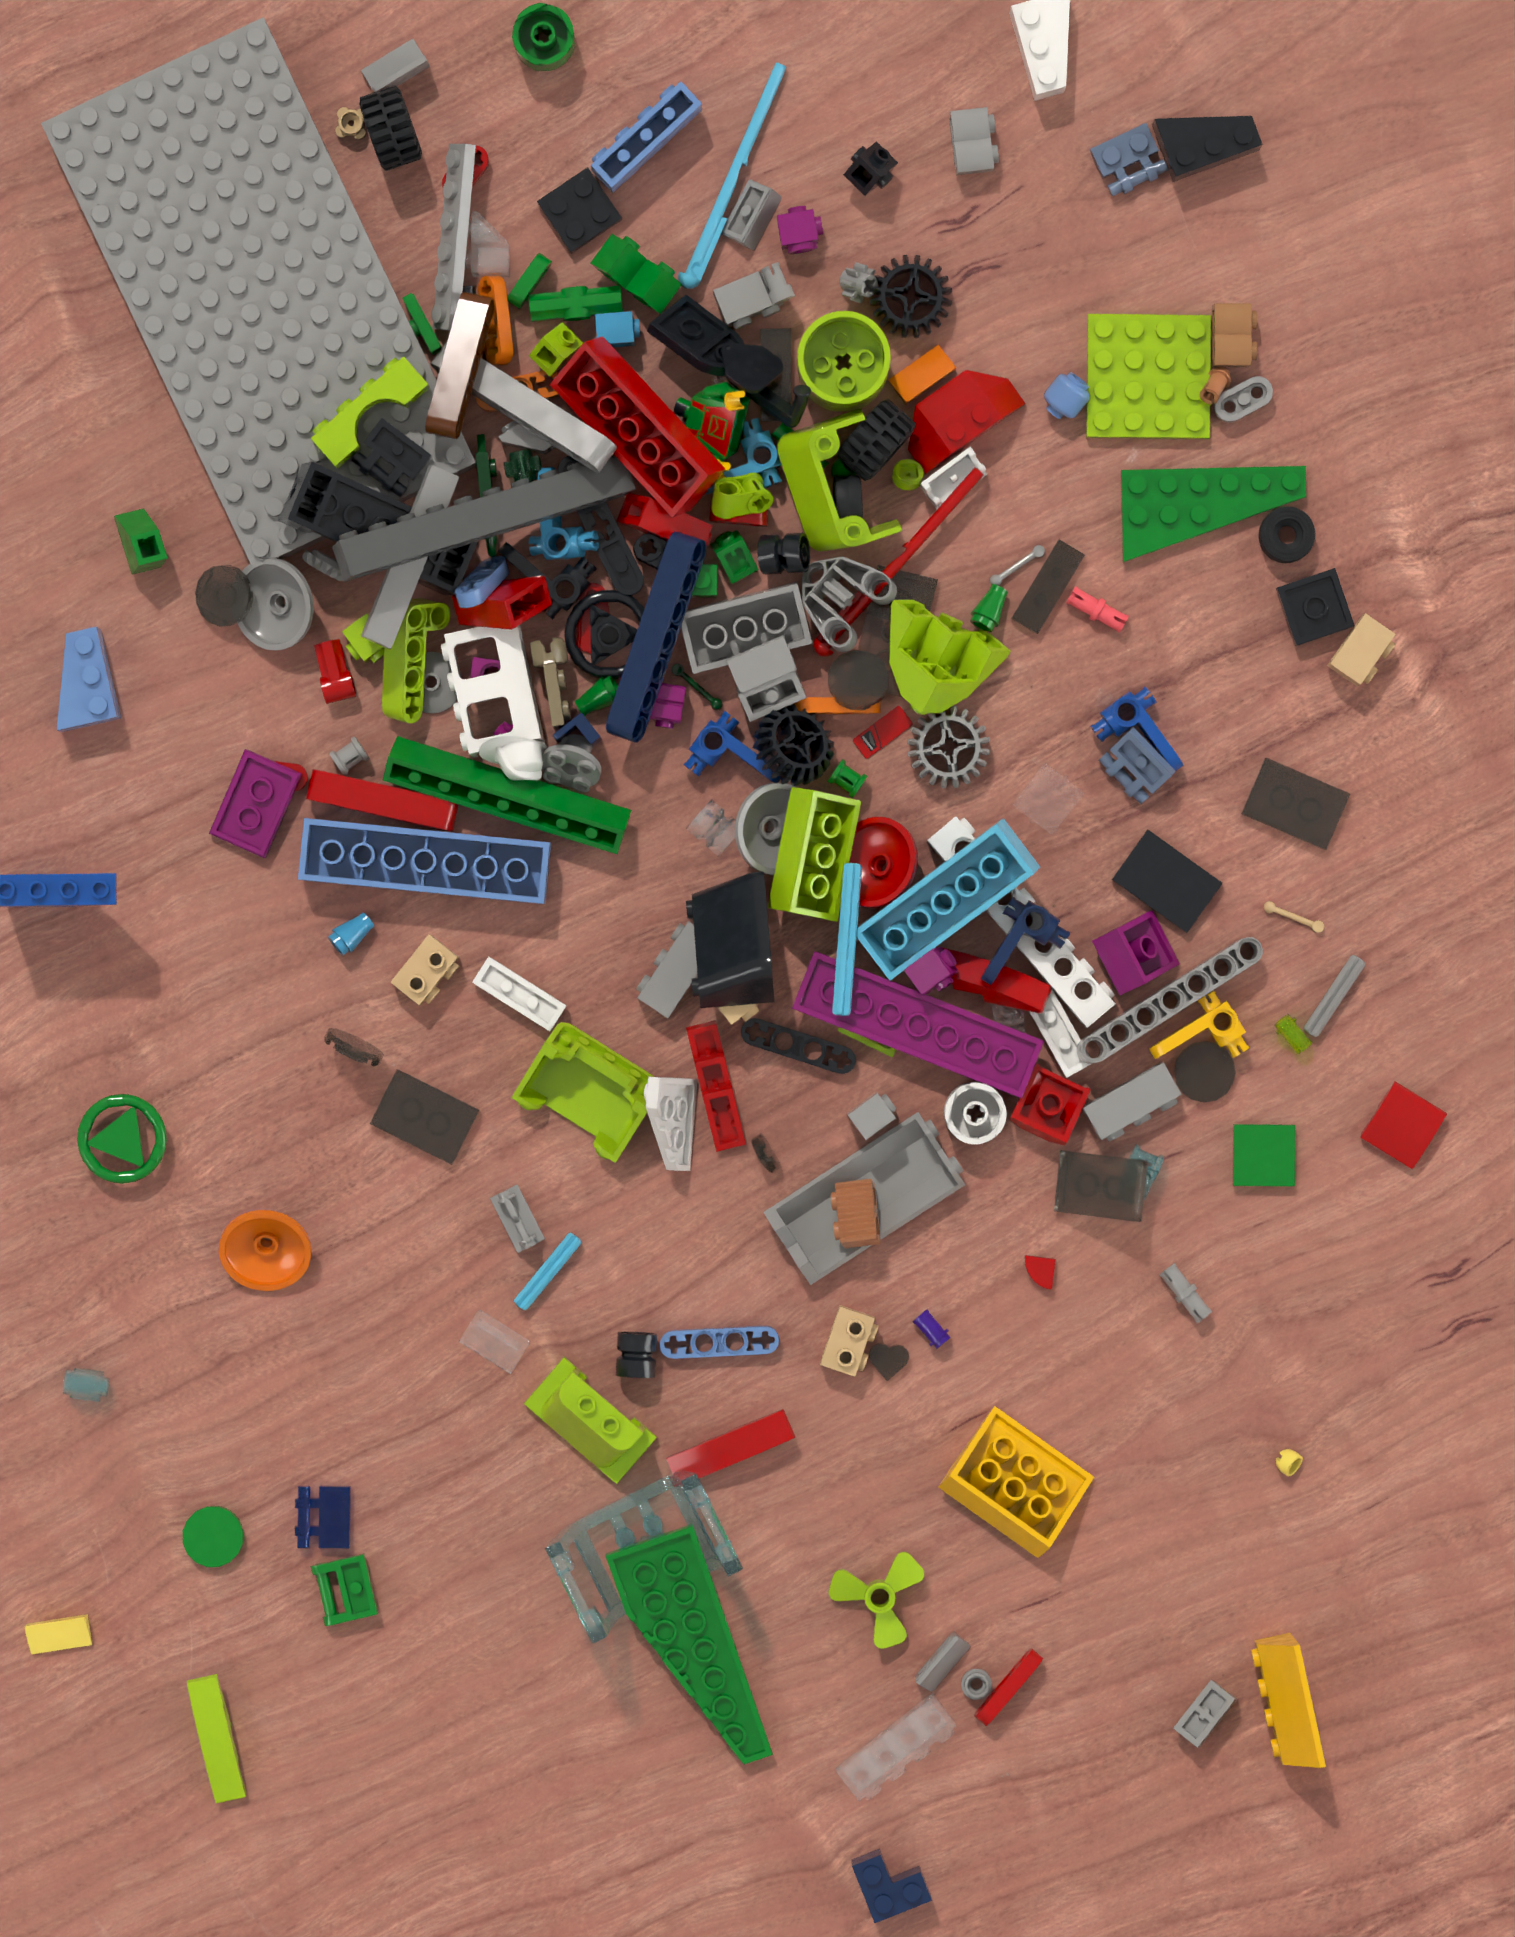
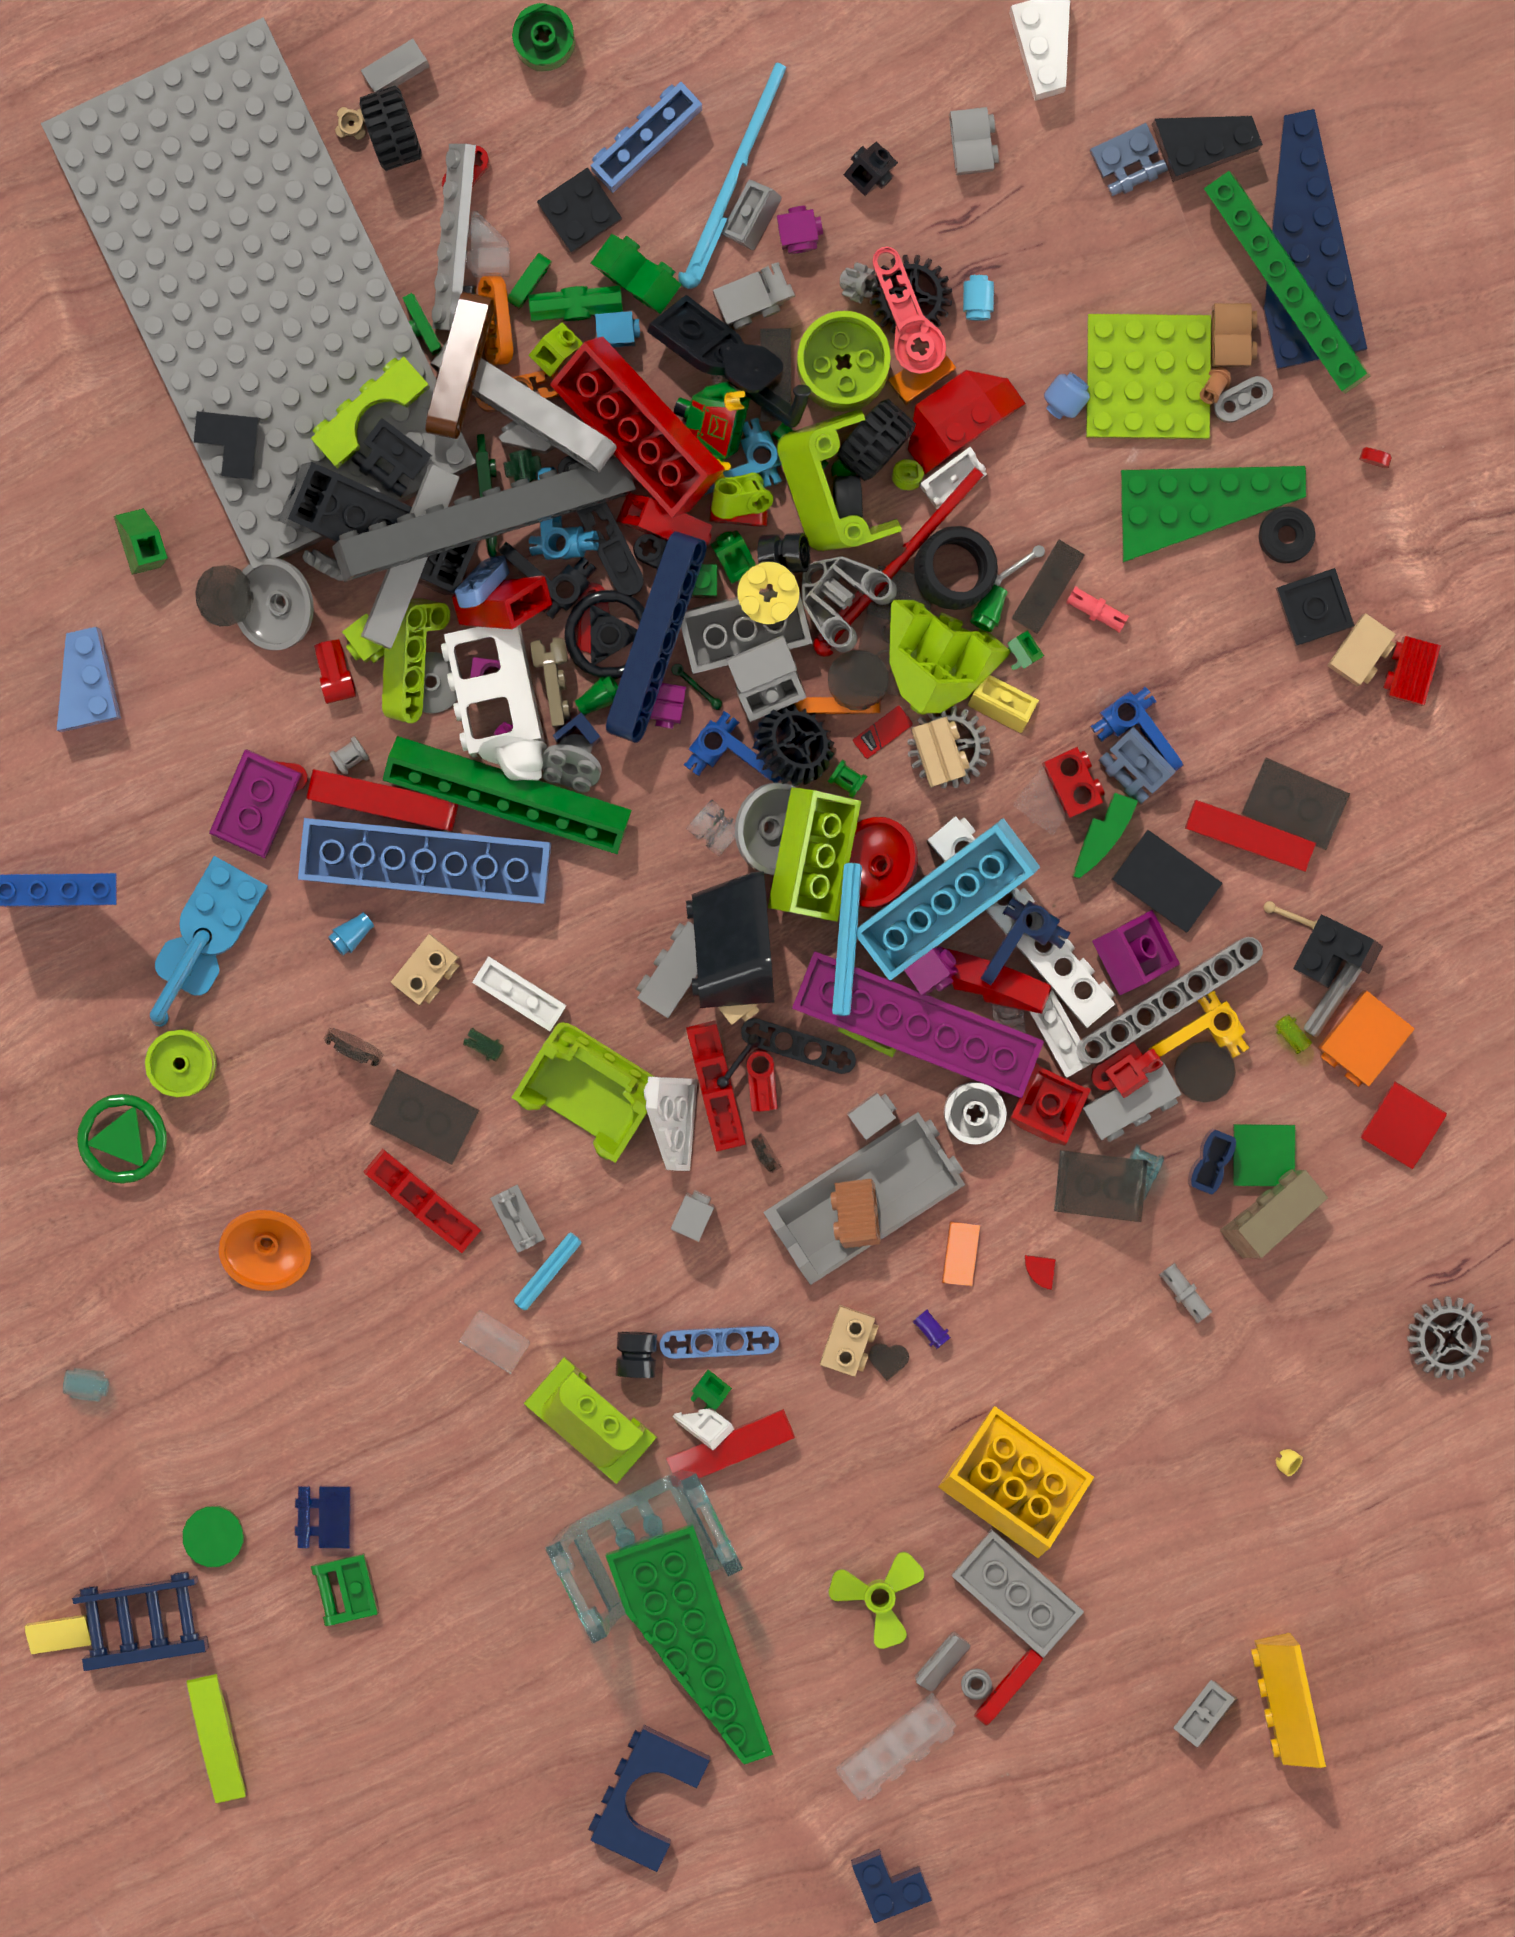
(159, 1646): none -> dark blue fence
(164, 1071): none -> lime wheel
(218, 904): none -> dark azure plate
(237, 436): none -> black tile
(422, 1200): none -> red slope
(485, 1045): none -> clear green pin
(649, 1754): none -> dark blue arch
(693, 1215): none -> light grey brick
(706, 1426): none -> white tile
(710, 1390): none -> green tile
(753, 1041): none -> black hinge
(761, 1084): none -> red piece
(783, 583): none -> light yellow plate
(909, 320): none -> coral beam
(939, 751): none -> tan brick
(960, 1253): none -> slope
(978, 298): none -> medium azure brick
(980, 550): none -> black tyre
(1003, 703): none -> light yellow slope
(1017, 1593): none -> light grey plate
(1025, 650): none -> green tile
(1066, 785): none -> red brick
(1099, 1076): none -> red leg
(1104, 834): none -> green slope
(1130, 1074): none -> red plate
(1208, 1169): none -> dark blue brick
(1250, 835): none -> red slope
(1274, 1214): none -> dark tan wedge
(1287, 282): none -> green brick
(1312, 236): none -> dark blue wing
(1332, 944): none -> black brick
(1365, 1039): none -> orange brick
(1375, 457): none -> red tile
(1412, 670): none -> red brick
(1457, 1326): none -> light grey gear

